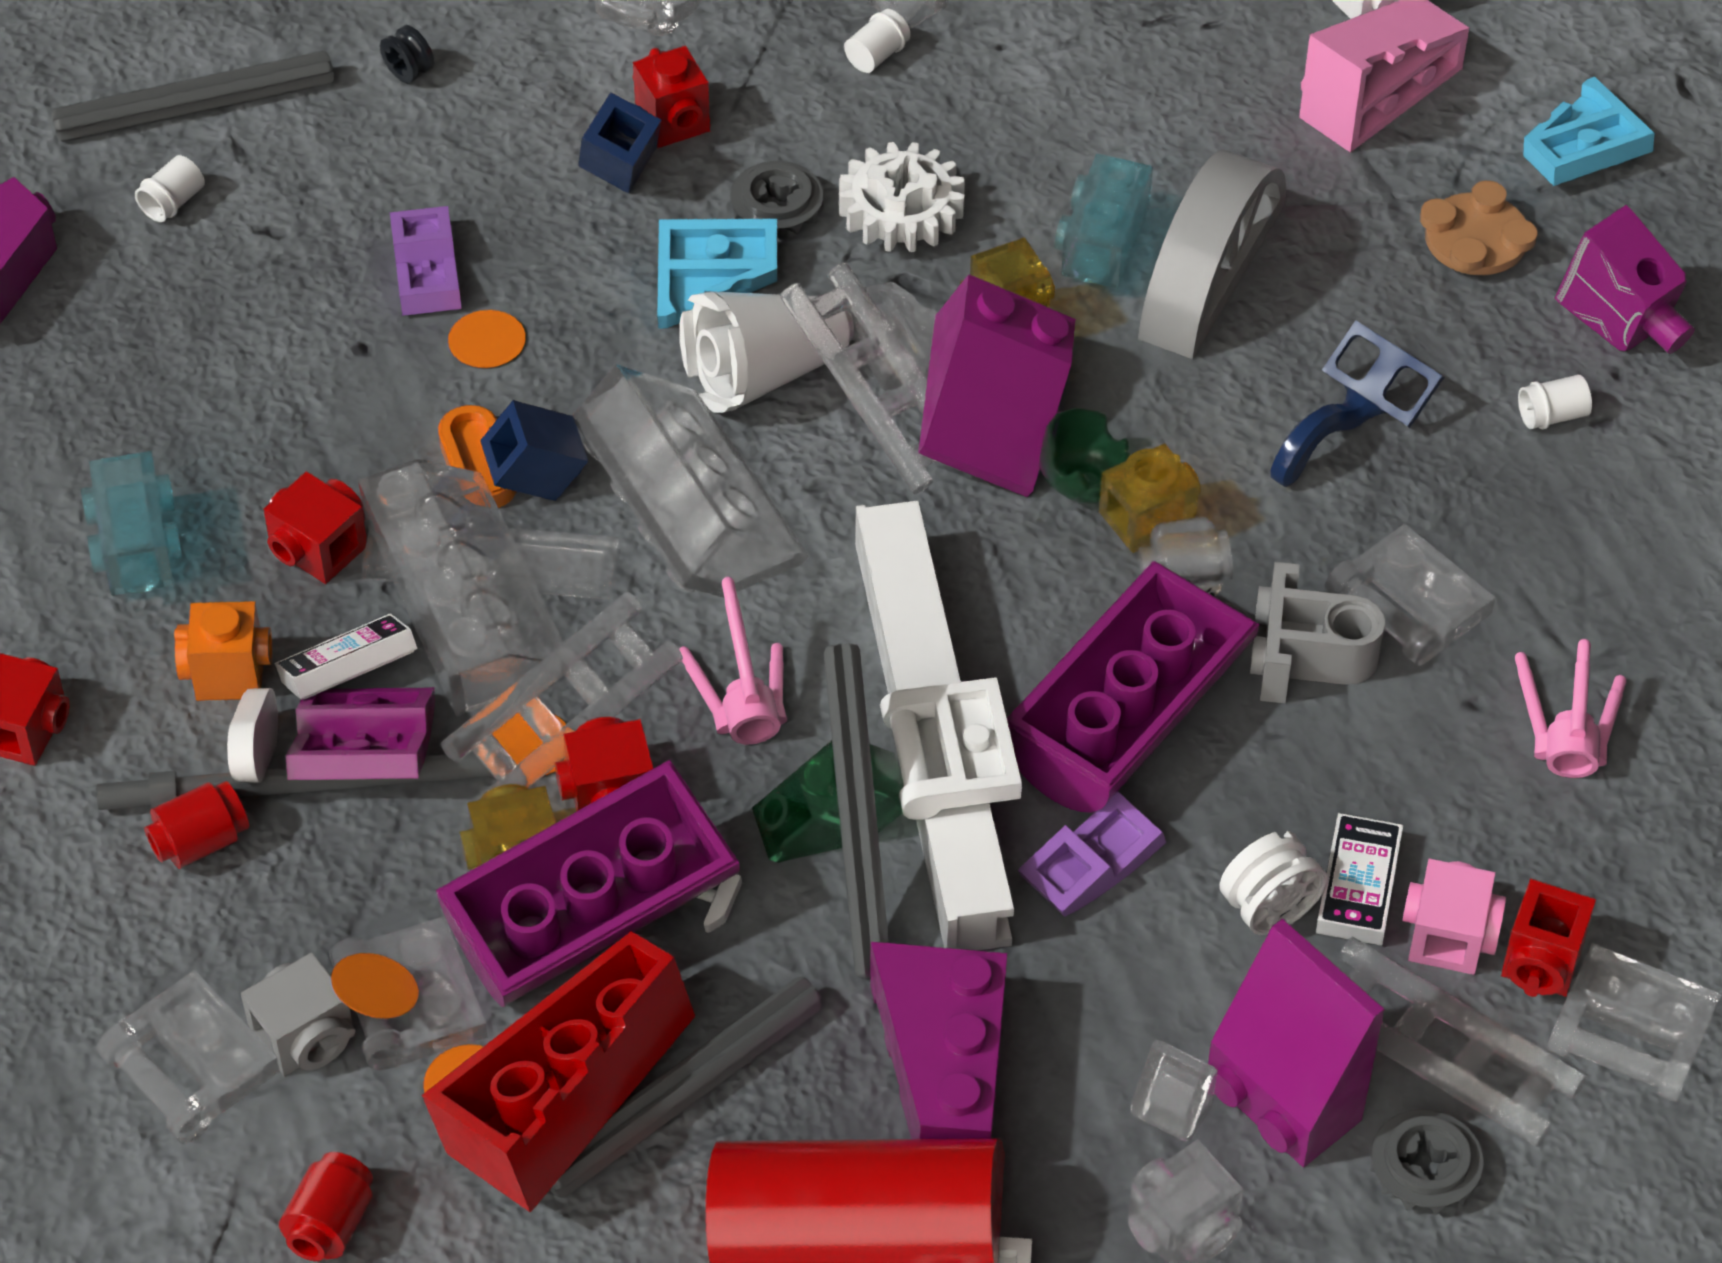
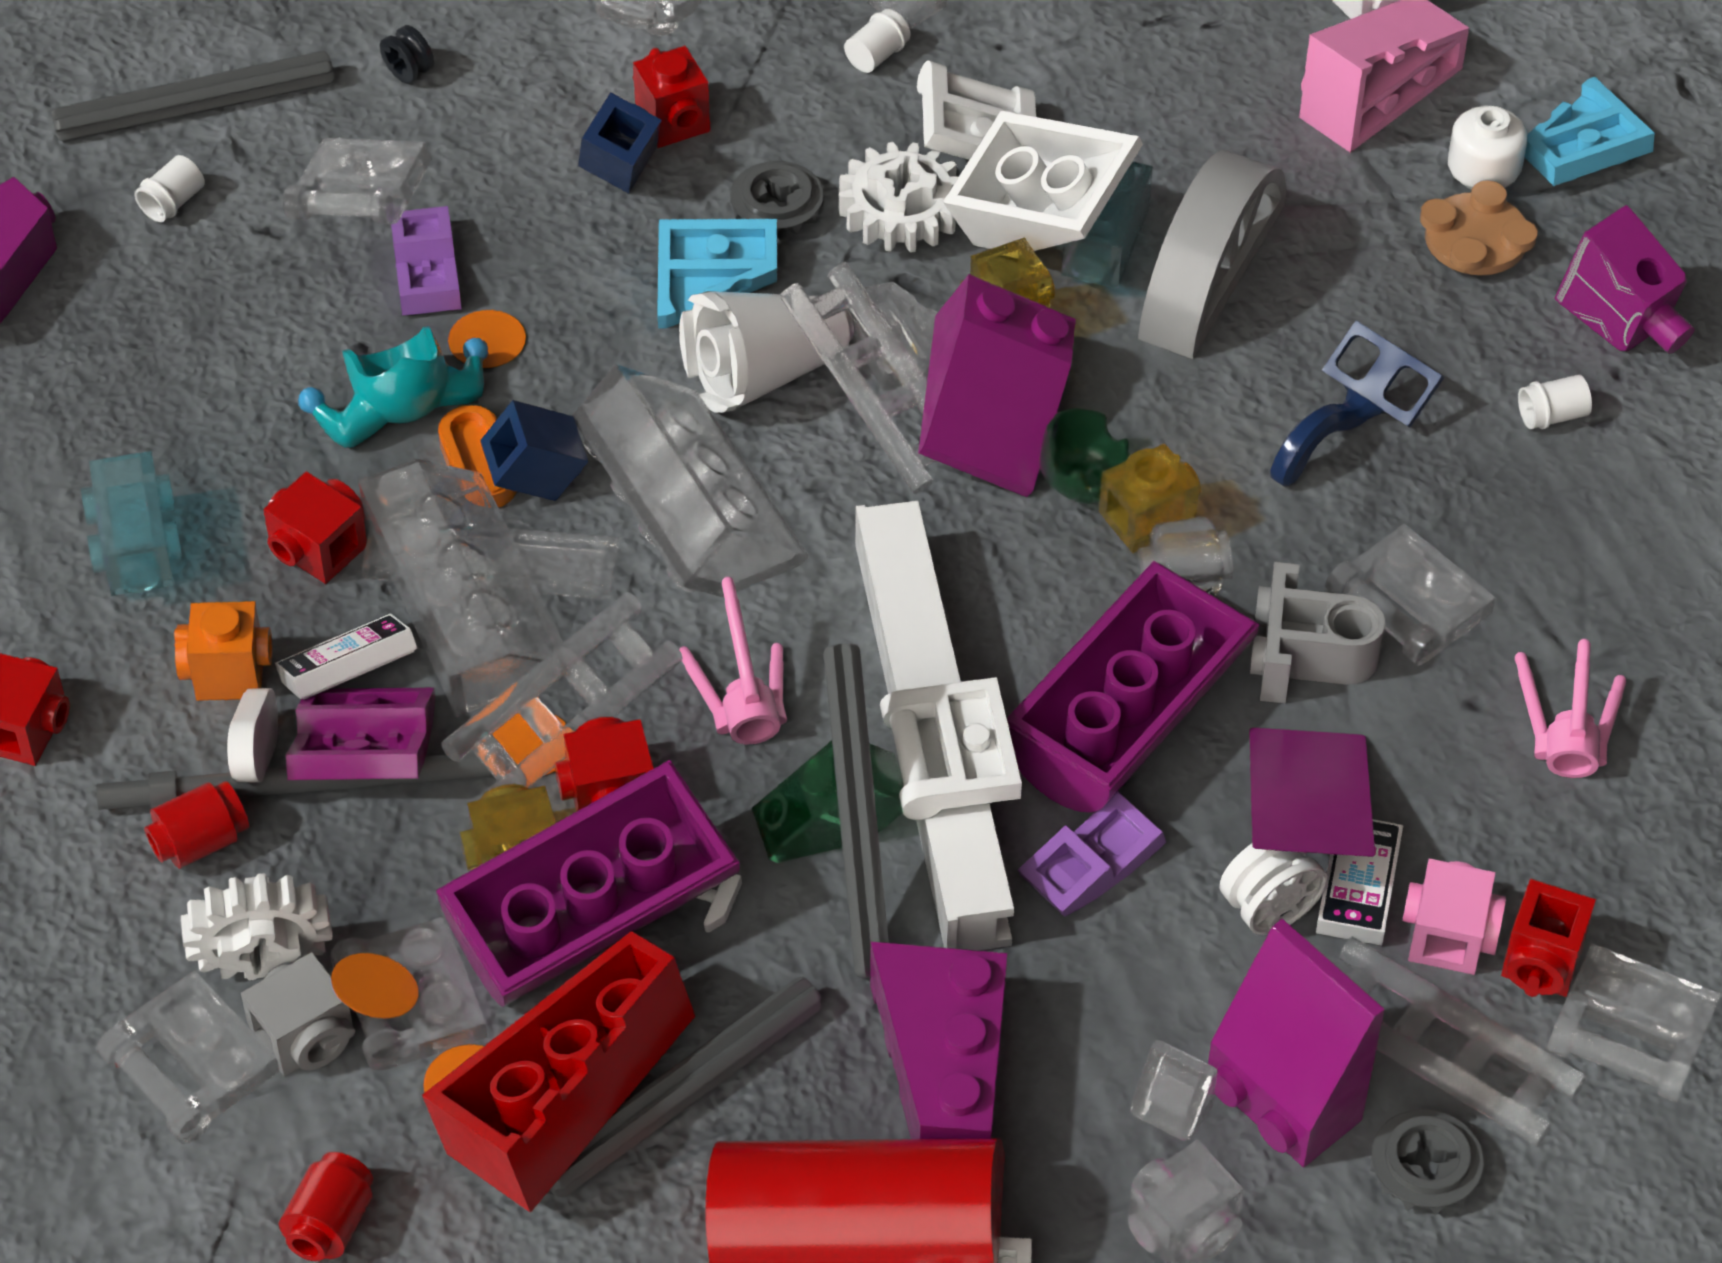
(255, 926): none -> white gear
(358, 179): none -> clear plate
(398, 387): none -> teal piece
(963, 109): none -> white plate
(1038, 181): none -> white slope
(1310, 792): none -> magenta sticker
(1487, 146): none -> white head

